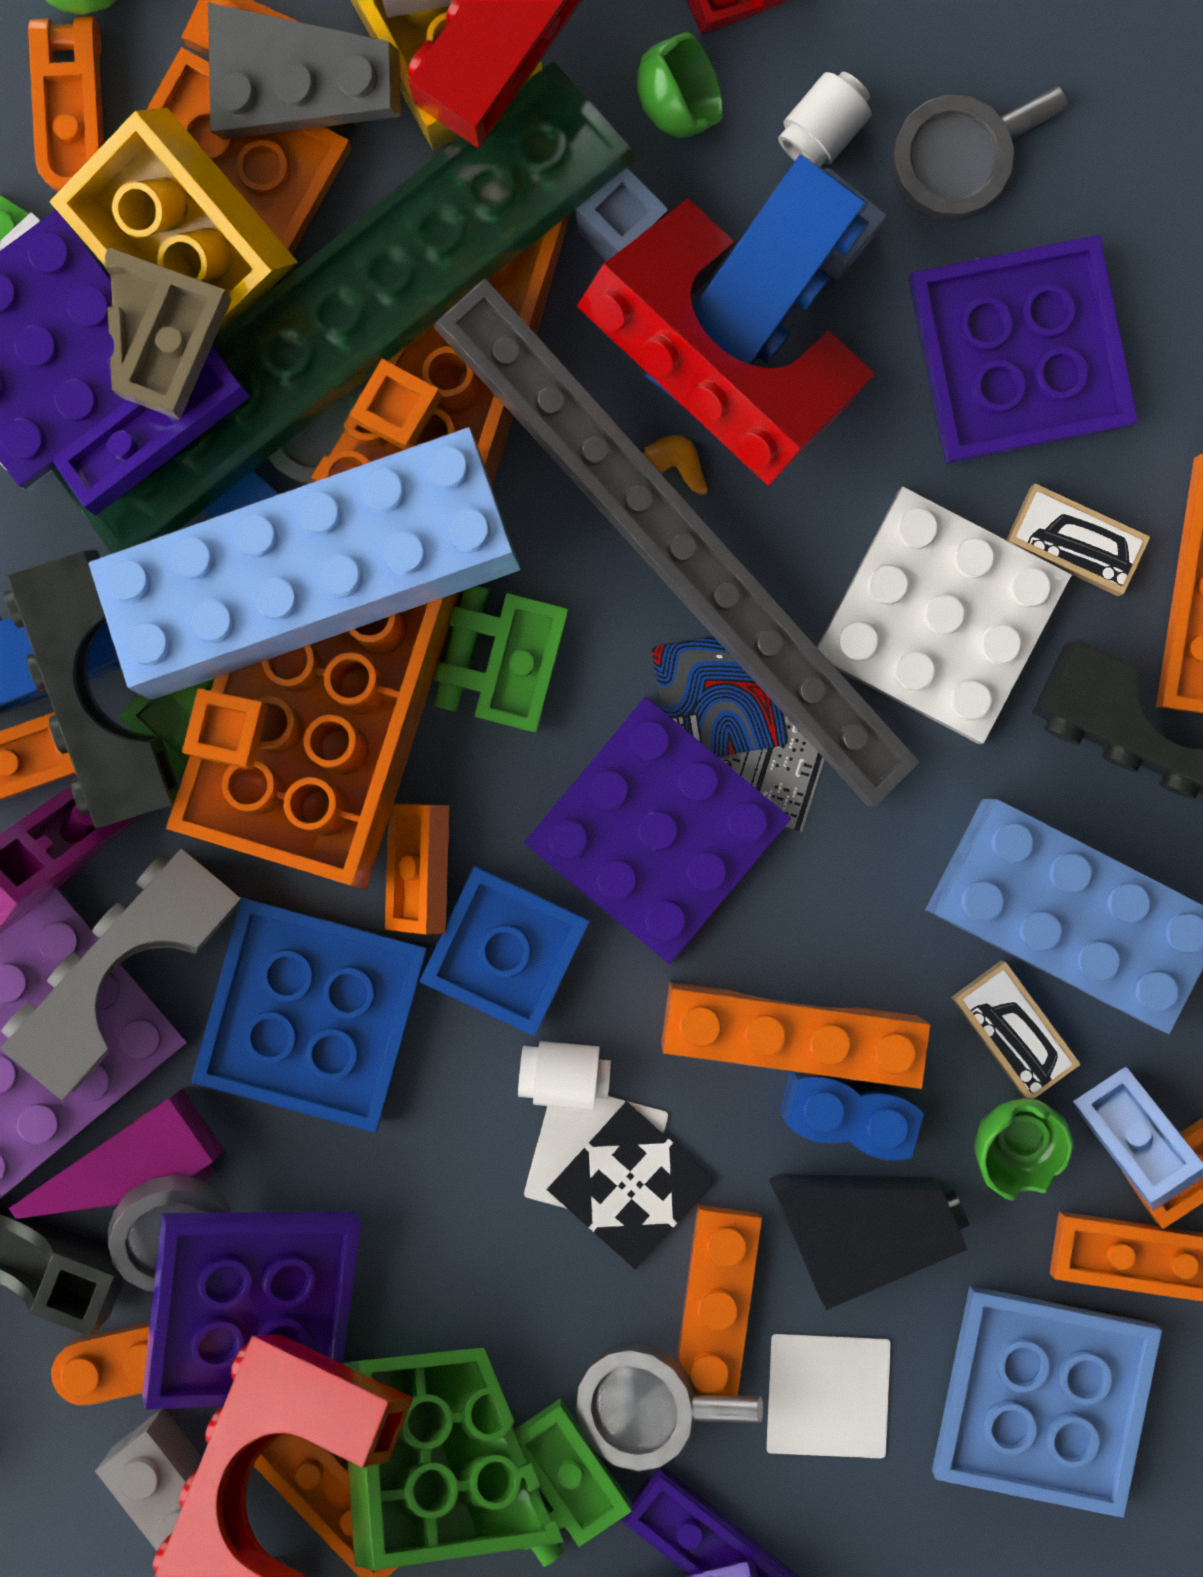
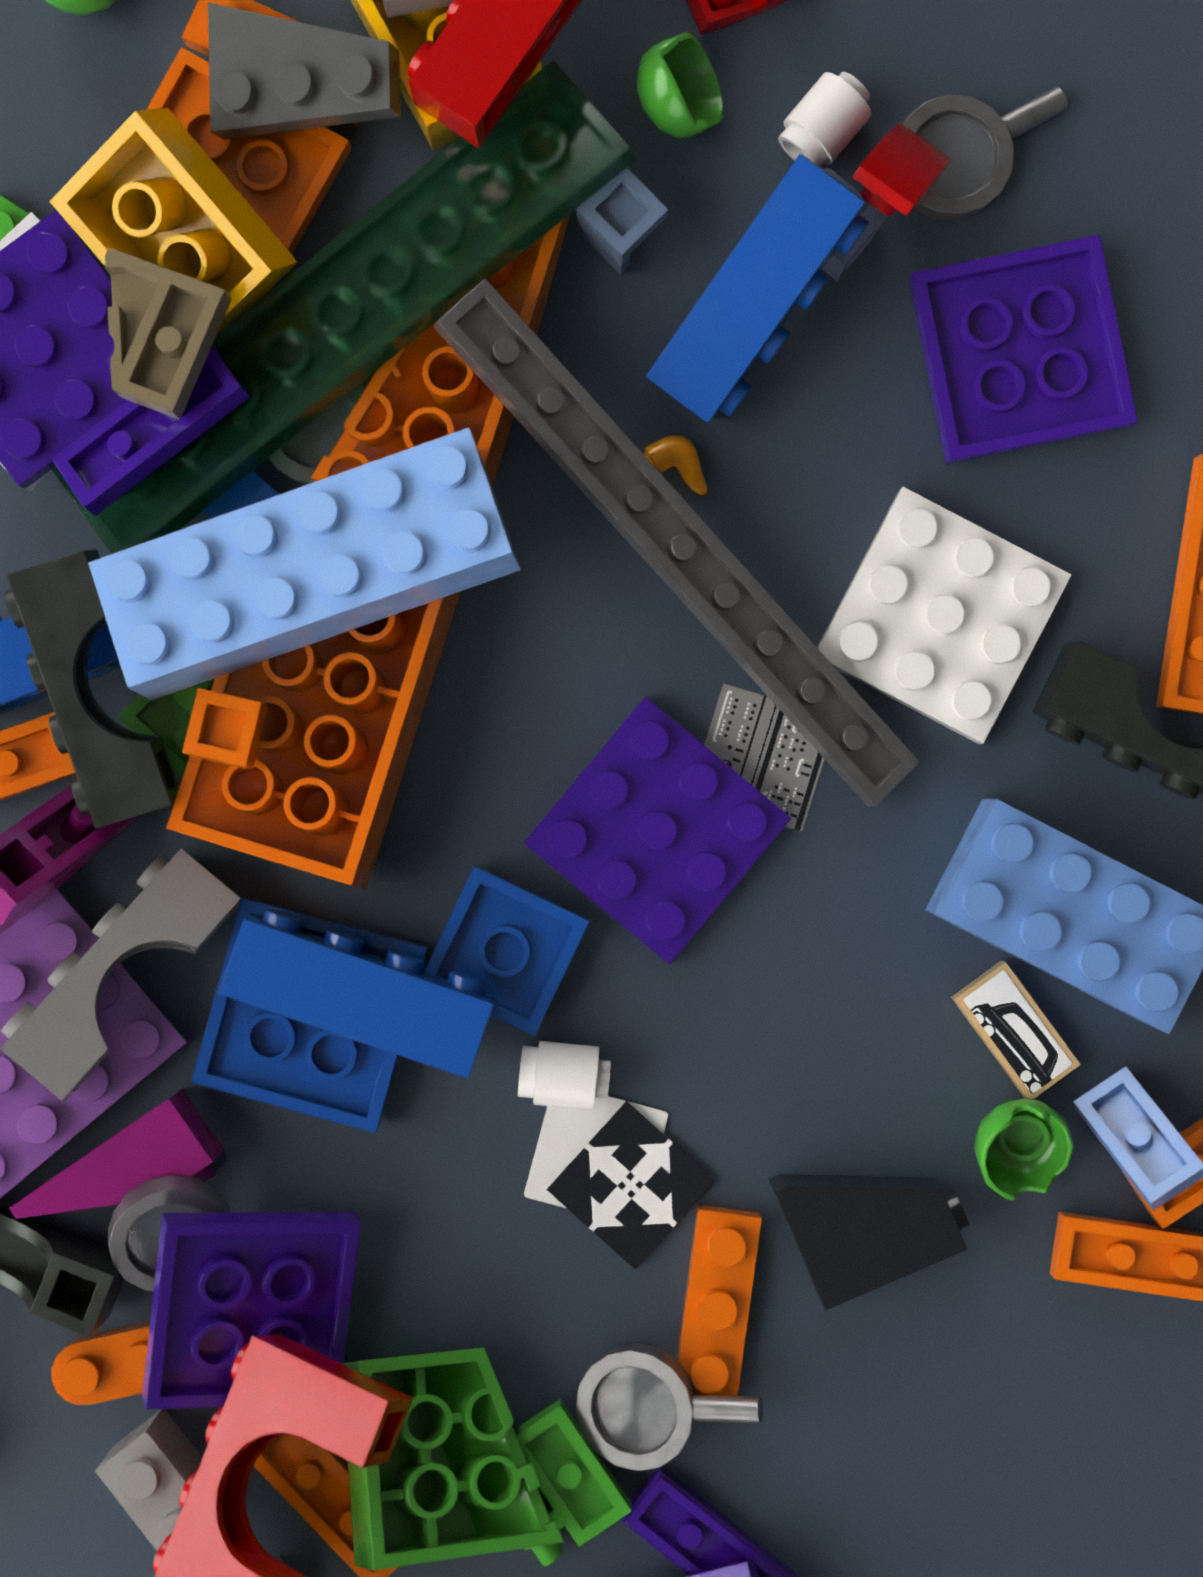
(65, 96): orange plate -> none
(358, 993): none -> blue brick
(395, 405): orange plate -> none
(417, 868): orange plate -> none
(519, 663): bright green plate -> none
(716, 698): sticker -> none
(755, 411): red arch -> none
(795, 1036): orange arch -> none
(828, 1396): white sticker -> none
(866, 1114): blue brick -> none
(900, 171): none -> red slope
(1046, 1401): medium blue plate -> none
(1078, 539): tile -> none

